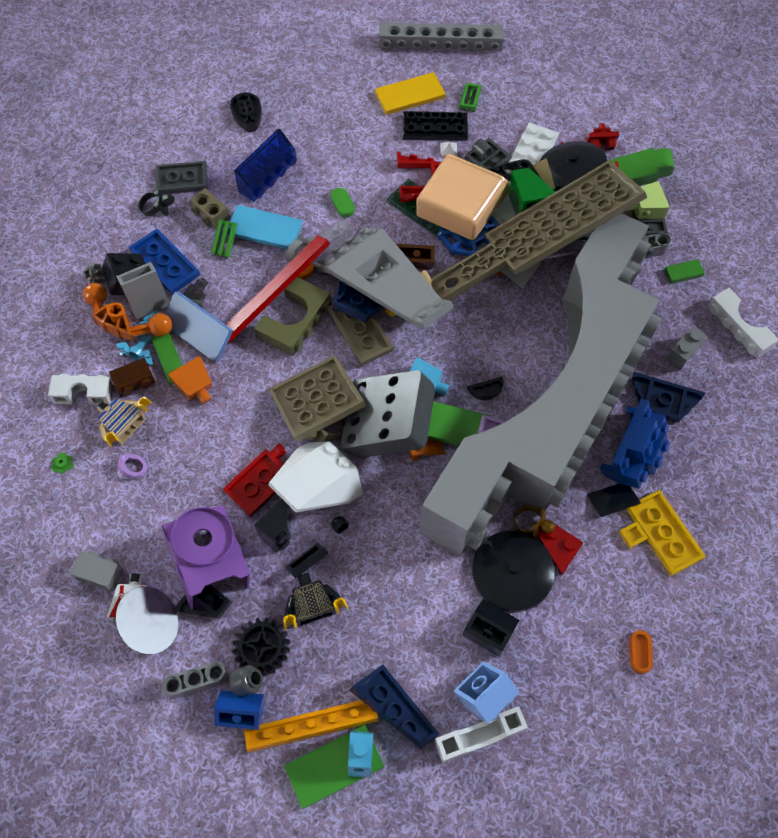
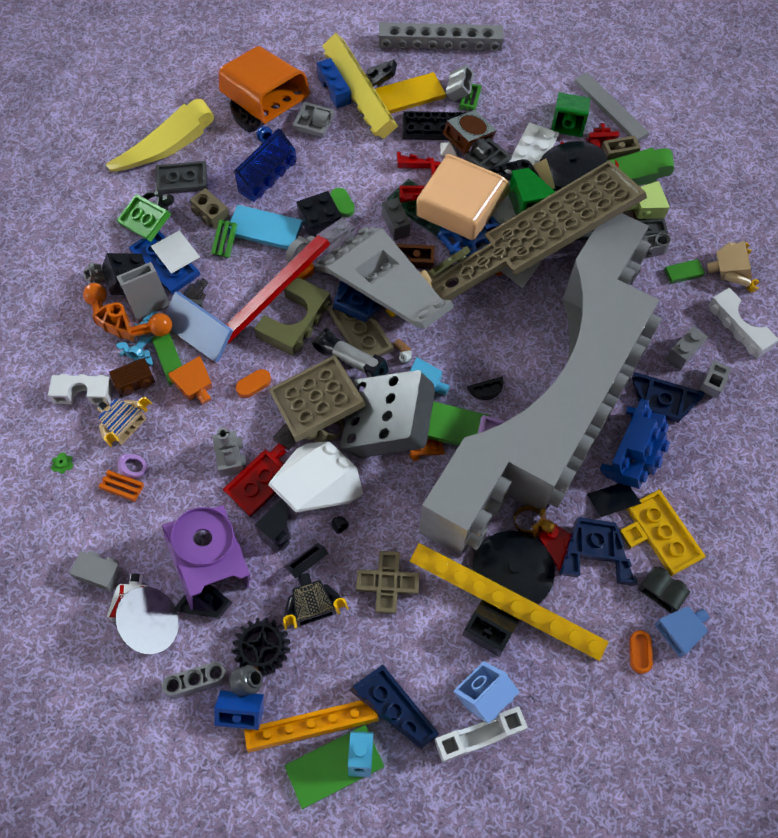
(103, 486): none -> orange tile
(143, 217): none -> bright green tile
(172, 135): none -> light yellow animal
(175, 251): none -> white sticker
(228, 453): none -> light grey brick
(253, 383): none -> orange tile
(260, 81): none -> orange piece
(263, 133): none -> blue plate
(284, 437): none -> clear smoke plate
(313, 119): none -> light grey plate
(317, 212): none -> black brick
(329, 344): none -> piece
(331, 77): none -> blue arch
(361, 88): none -> light yellow brick
(381, 73): none -> black wing
(387, 582): none -> dark tan plate
(396, 219): none -> dark grey brick
(405, 351): none -> arm
(458, 256): none -> olive wing
(460, 83): none -> light grey brick
(467, 129): none -> reddish brown panel
(509, 601): none -> yellow plate
(570, 114): none -> green slope
(597, 541): none -> dark blue wing
(611, 107): none -> light grey tile
(620, 147): none -> dark tan brick
(664, 590): none -> pearl dark grey brick
(683, 629): none -> medium blue torso
(715, 379): none -> light grey brick
(734, 265): none -> tan torso

